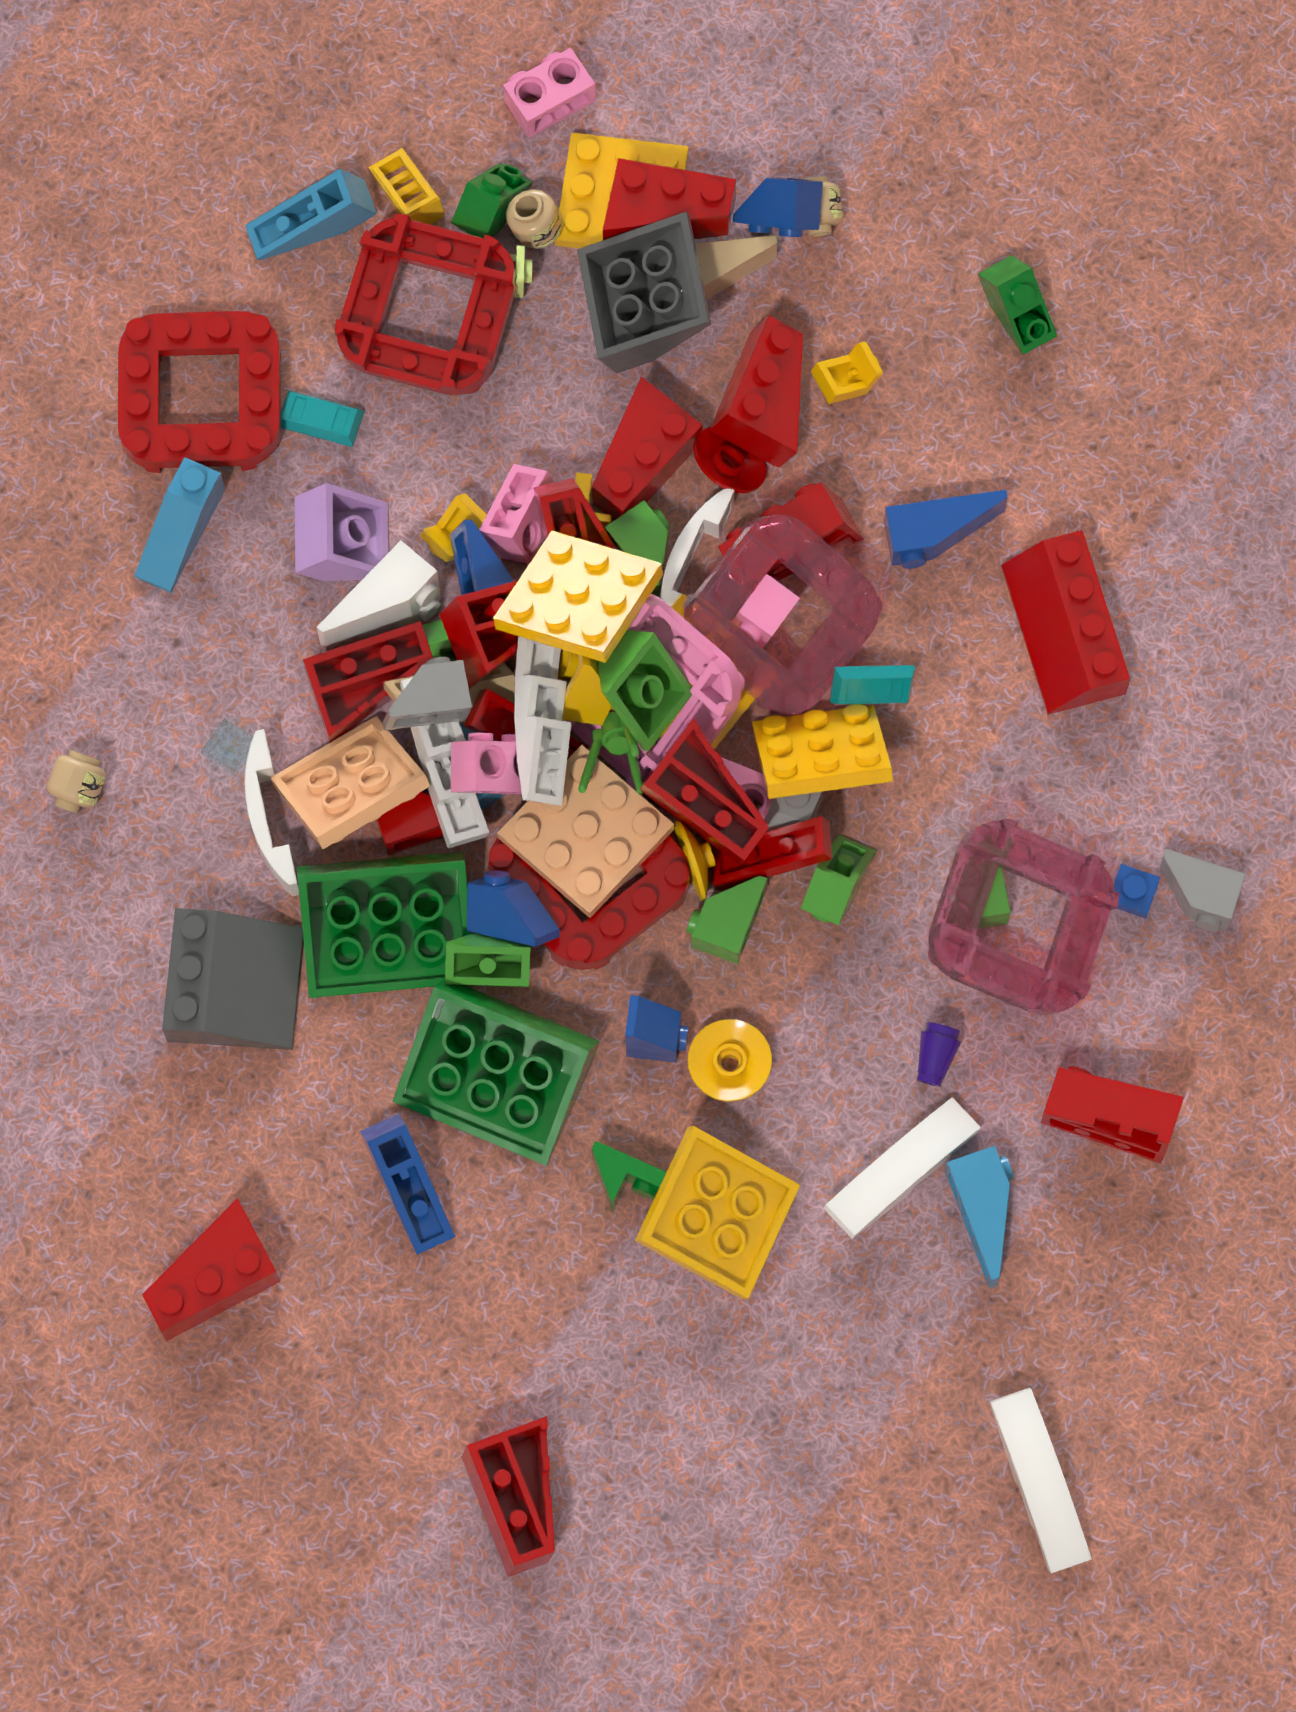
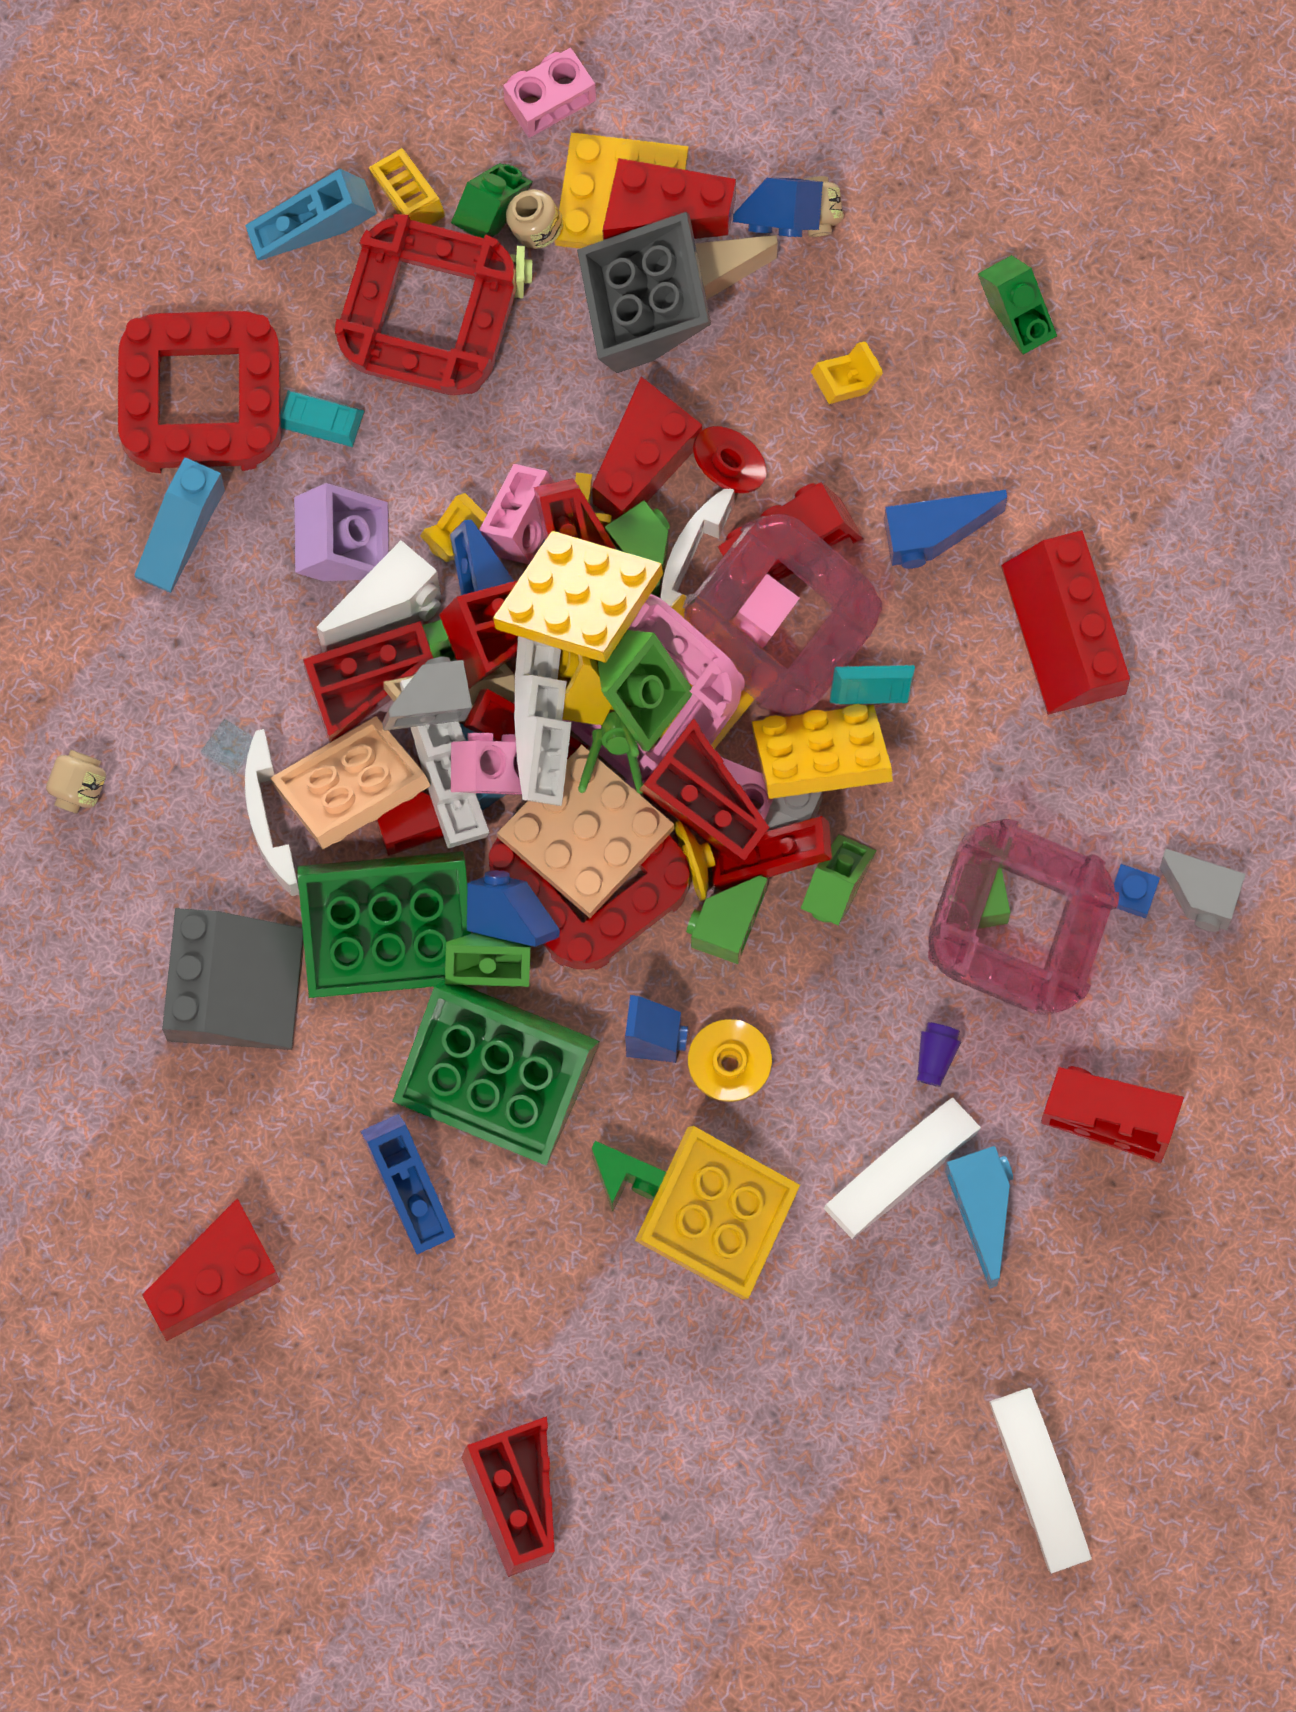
(764, 394): red wedge -> none

